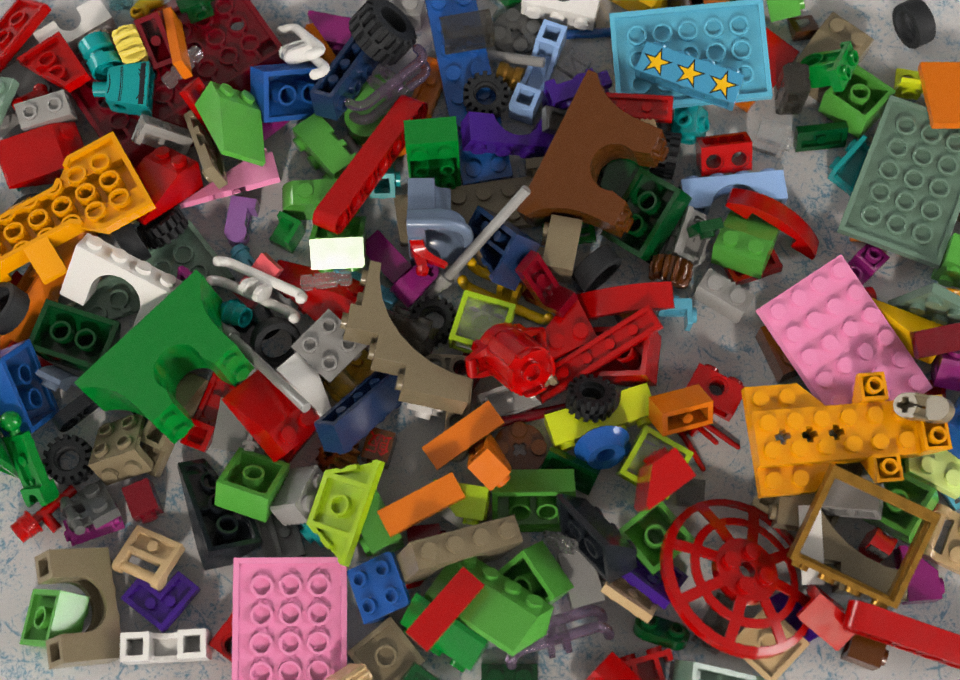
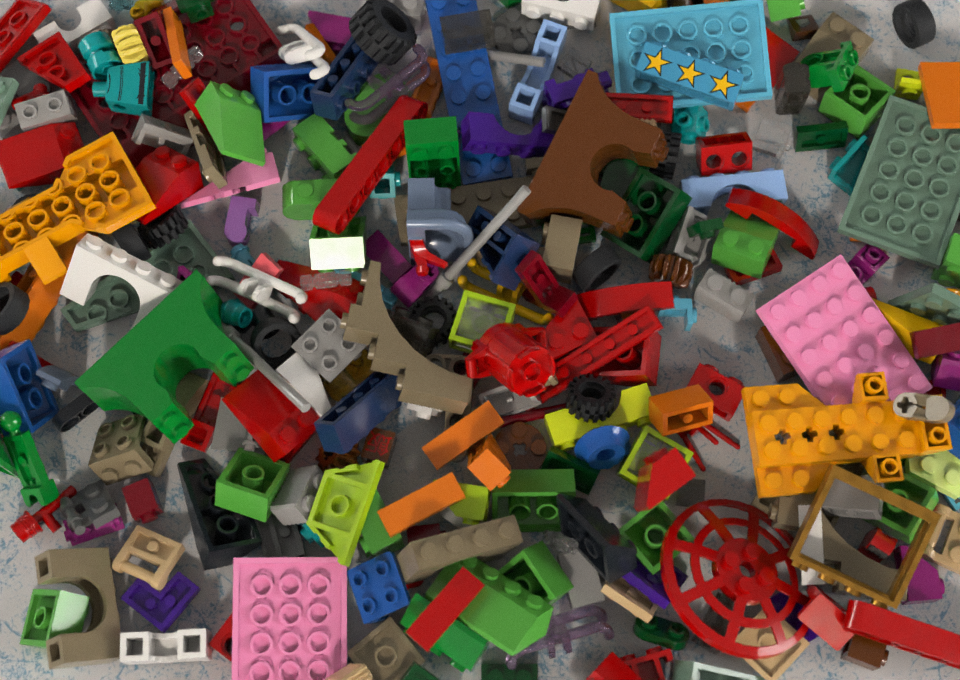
(54, 454): black tyre -> none
(72, 335): dark green slope -> none
(287, 233): green panel -> none
(486, 81): black tyre -> none
(510, 75): pearl gold wheel -> none
(584, 34): blue bar -> none

